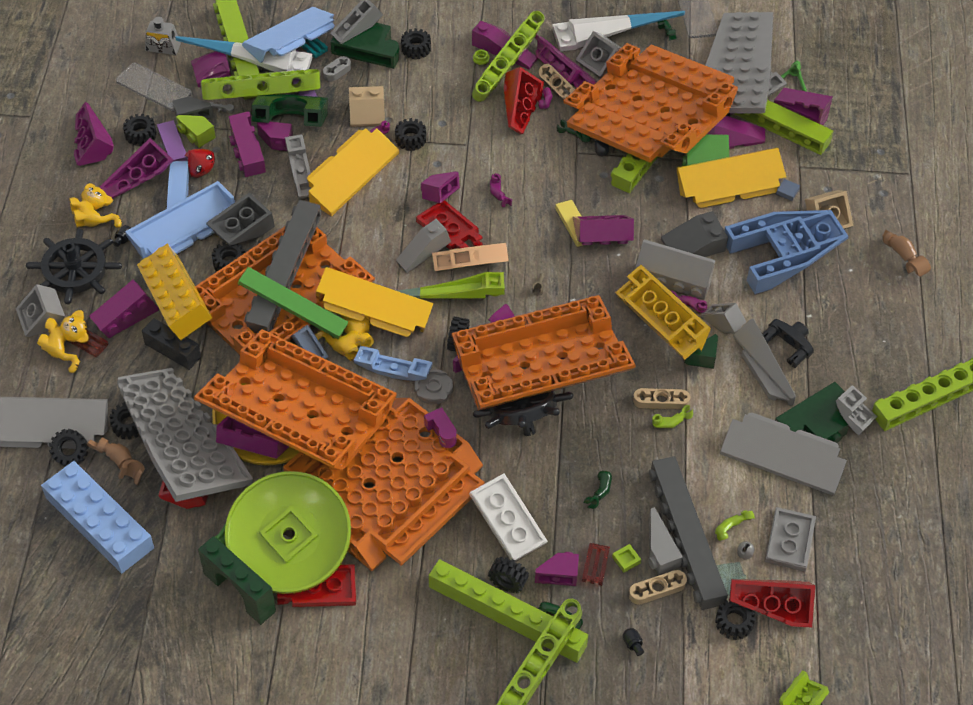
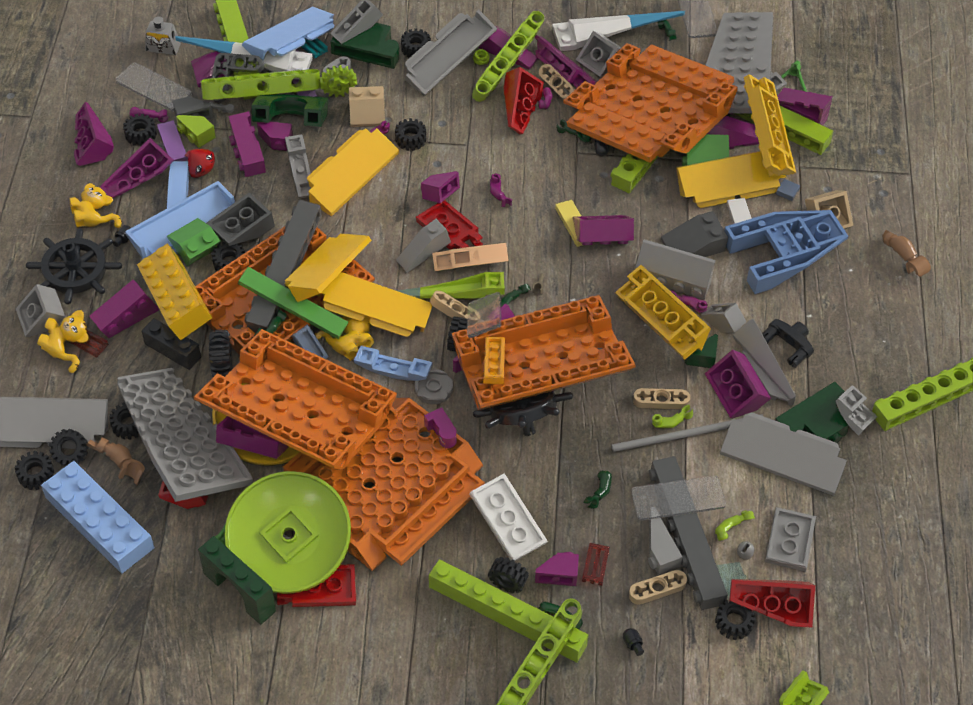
(31, 461): none -> black tyre
(162, 115): none -> magenta arm
(194, 241): none -> bright green slope
(220, 352): none -> black gear
(230, 66): none -> dark grey beam
(275, 323): none -> dark green arm
(325, 265): none -> yellow slope
(337, 81): none -> lime gear
(446, 304): none -> tan beam
(452, 47): none -> light grey slope
(484, 315): none -> clear piece
(494, 360): none -> light orange tile
(522, 289): none -> dark green arm
(626, 558): lime plate -> none
(672, 436): none -> light grey piece
(678, 497): none -> clear piece
(737, 385): none -> magenta slope
(738, 210): none -> white tile
(769, 126): none -> yellow slope

